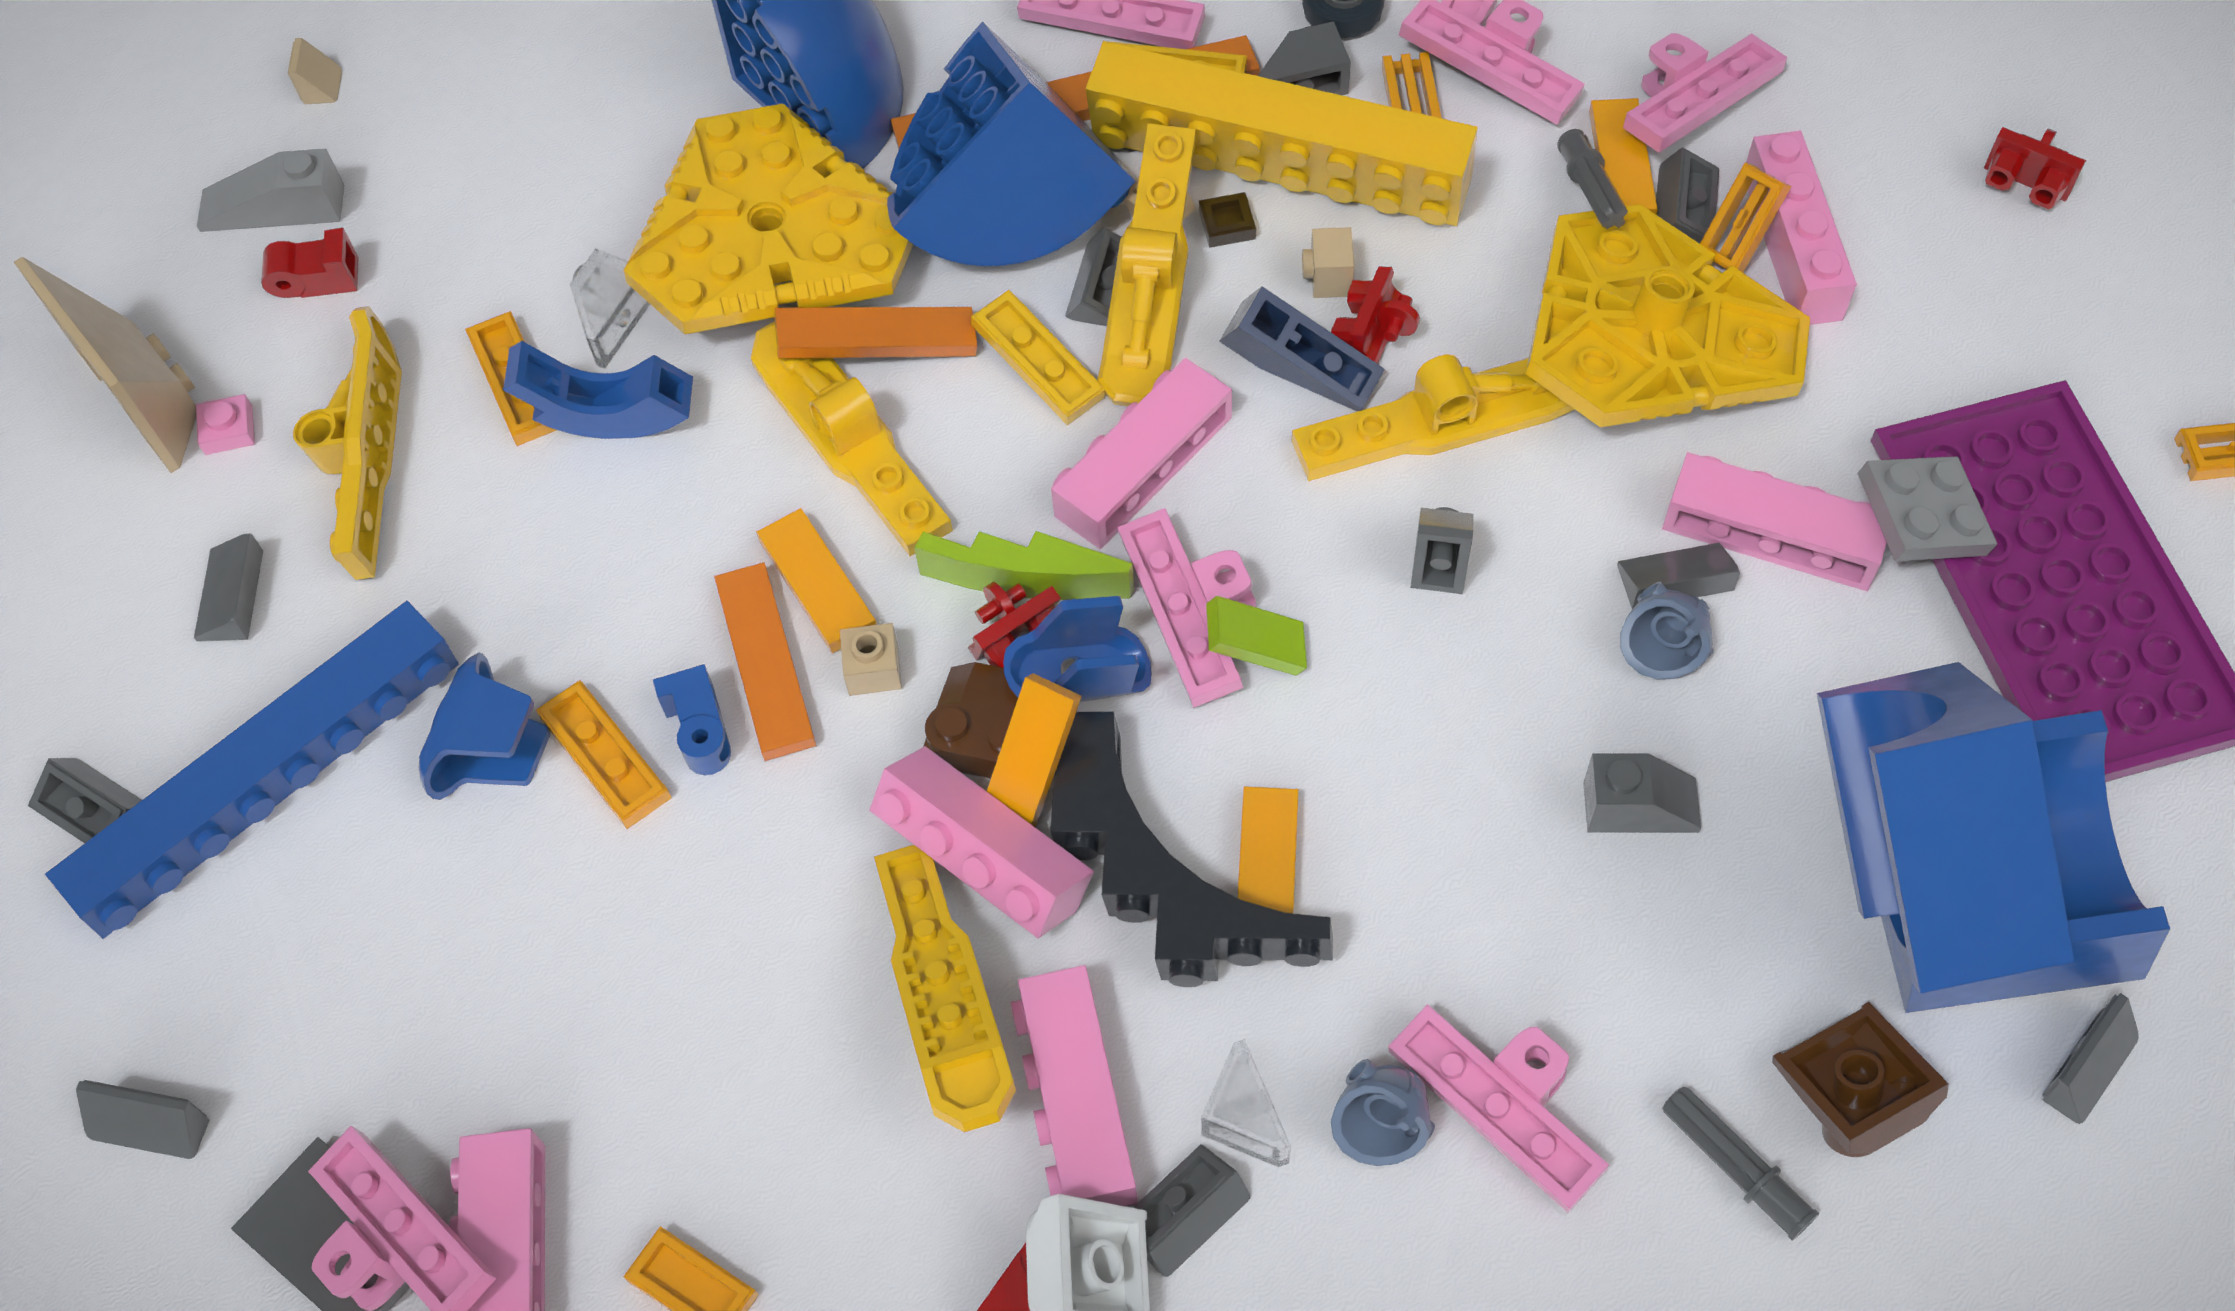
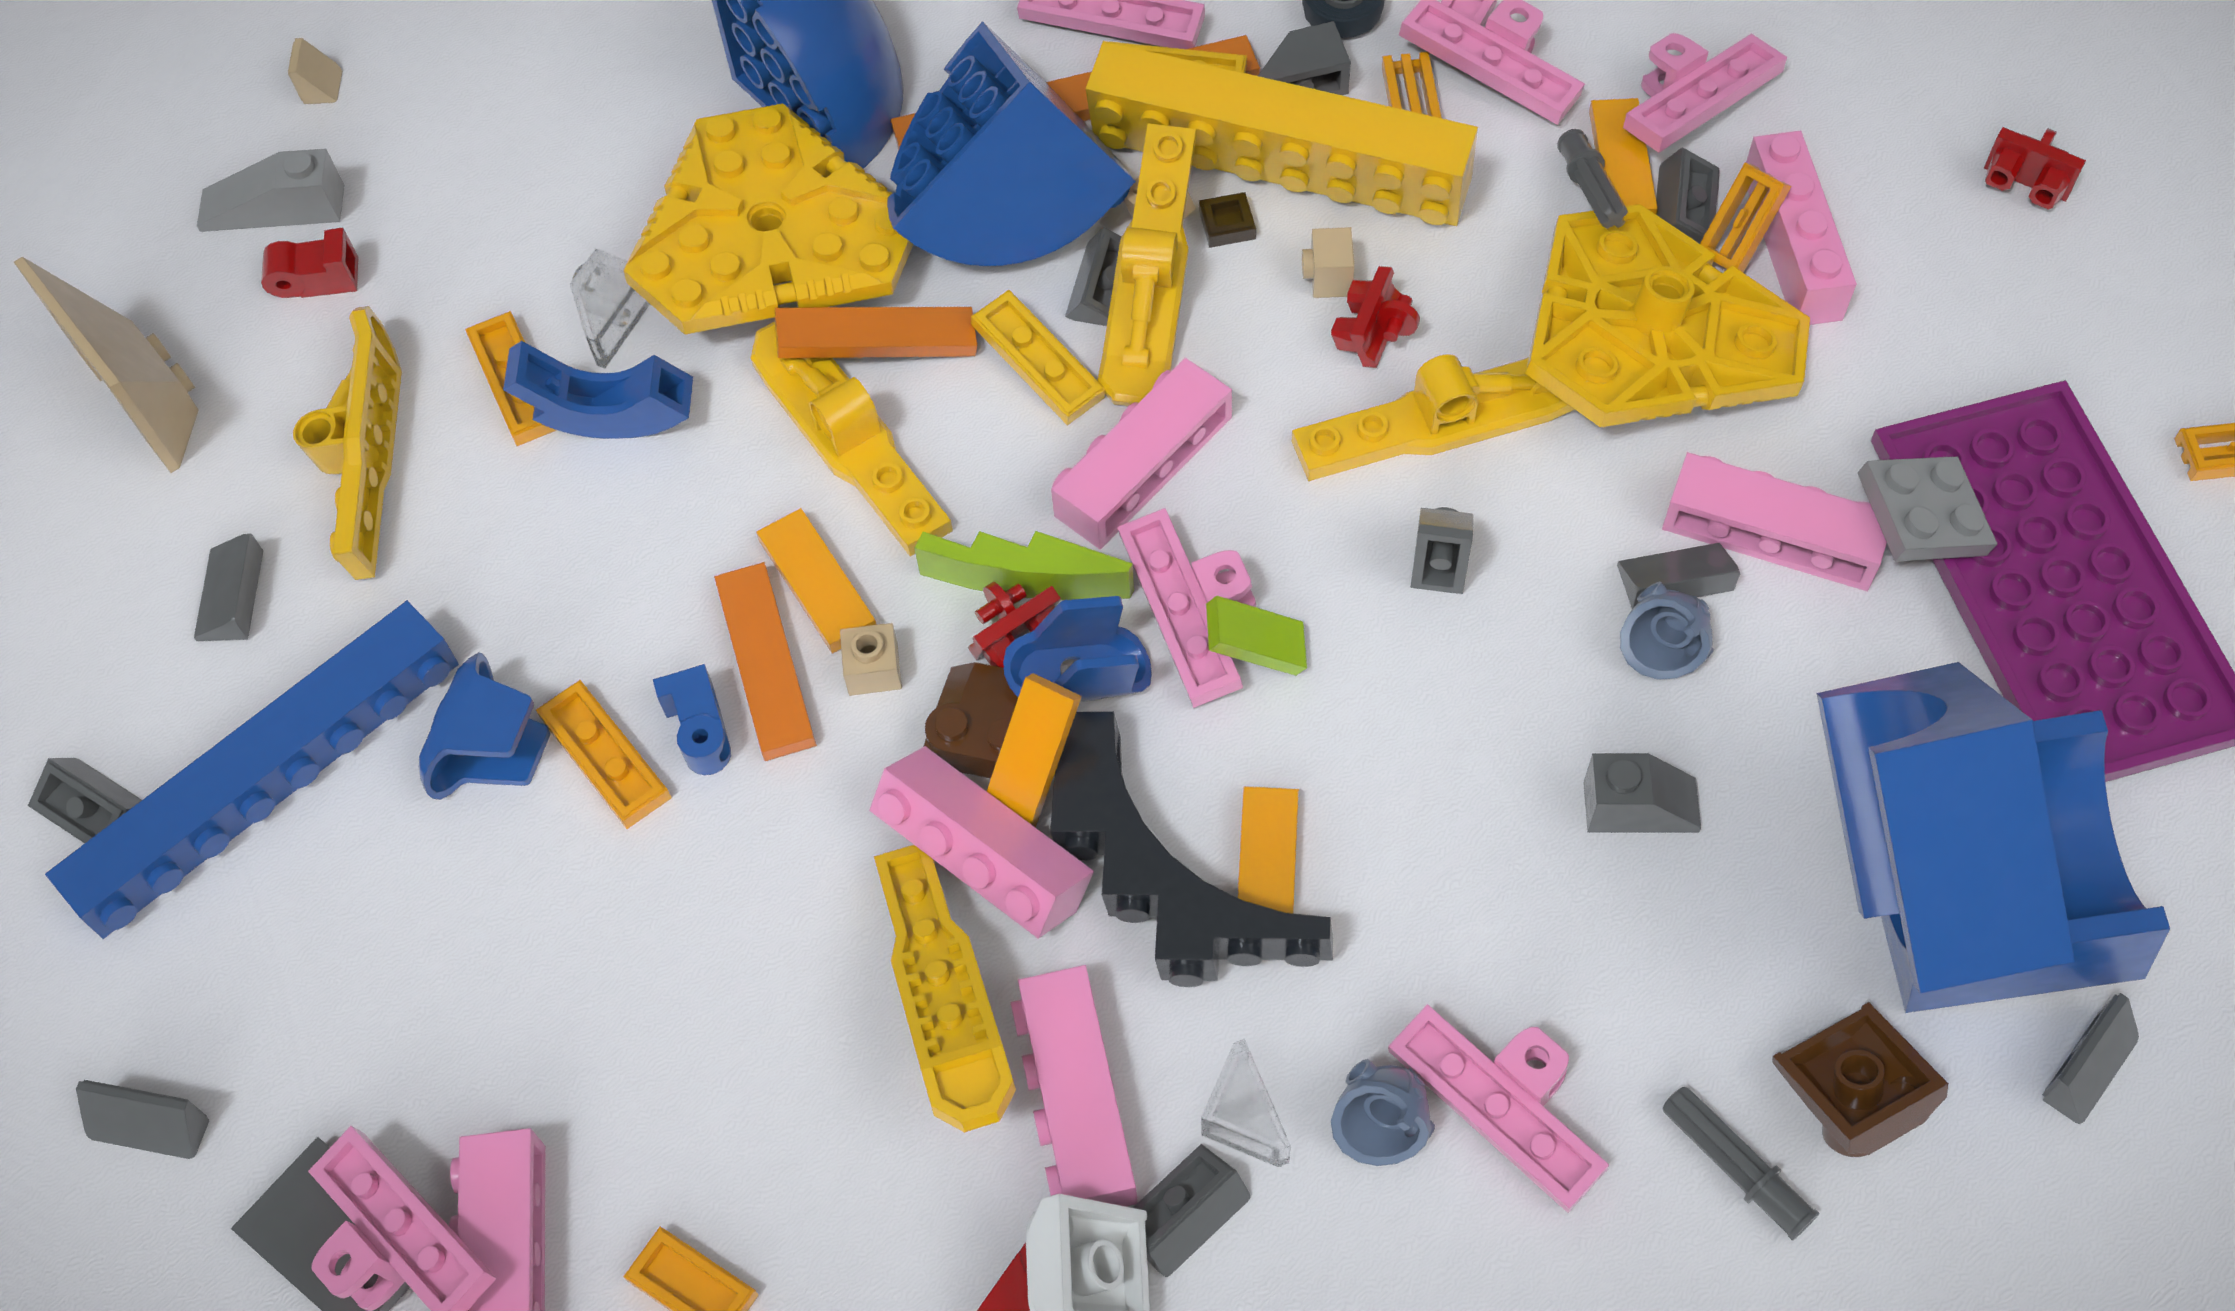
(225, 424): bright pink plate -> none
(1300, 350): dark blue slope -> none

